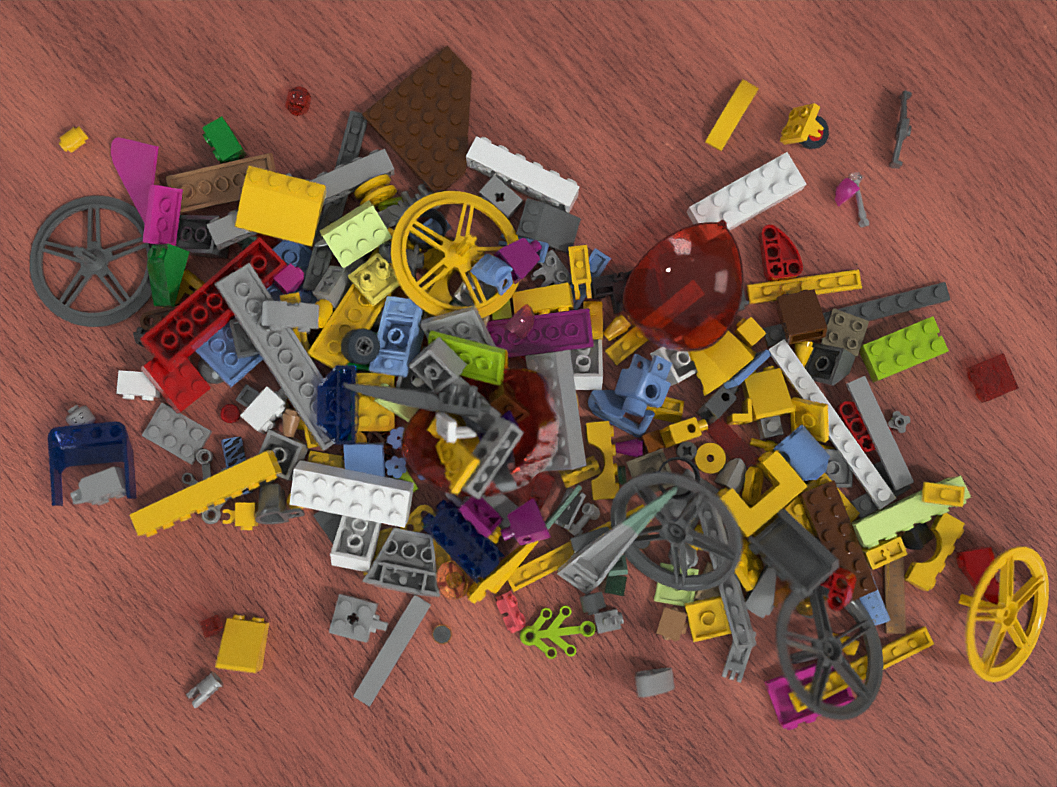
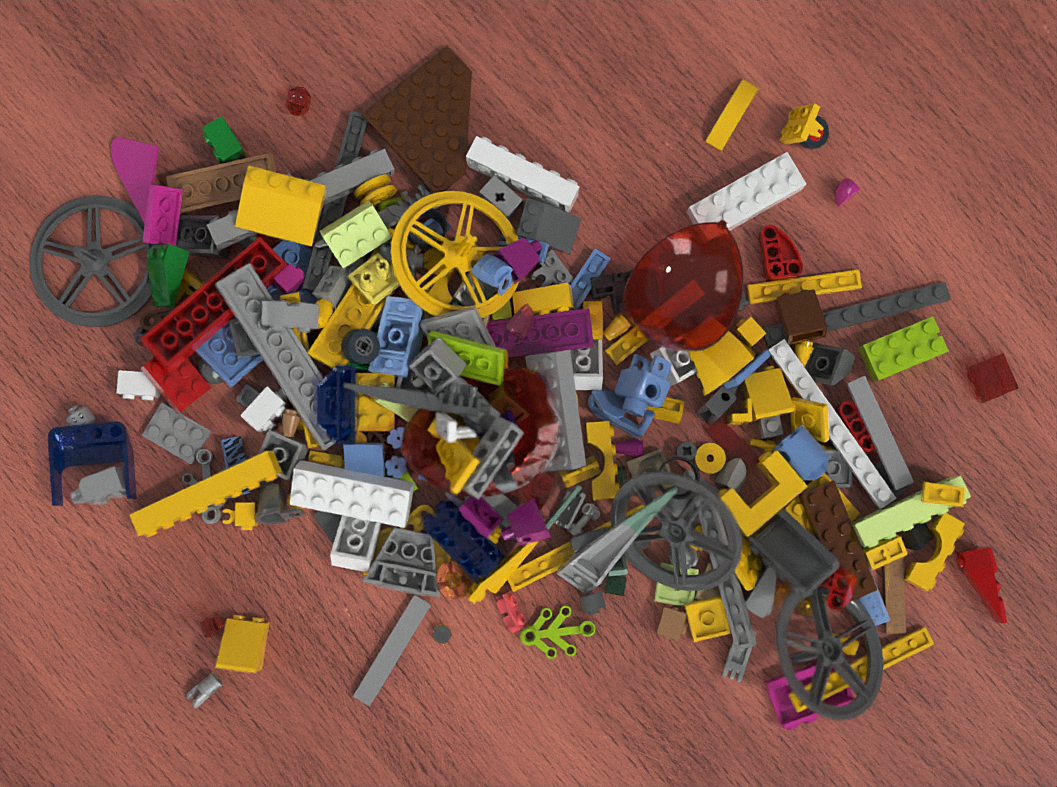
(73, 139): yellow brick -> none
(230, 413): red tile -> none
(360, 629): light grey hinge -> none
(580, 269): yellow hinge -> none
(608, 620): light grey brick -> none
(653, 441): dark orange slope -> none
(654, 681): light grey beam -> none
(683, 431): yellow torso -> none
(752, 485): yellow plate -> none
(845, 331): dark tan hinge -> none
(857, 178): light grey piece -> none
(864, 505): light grey plate -> none
(893, 423): light grey plate -> none
(903, 129): dark grey plate -> none
(1006, 613): yellow wheel -> none

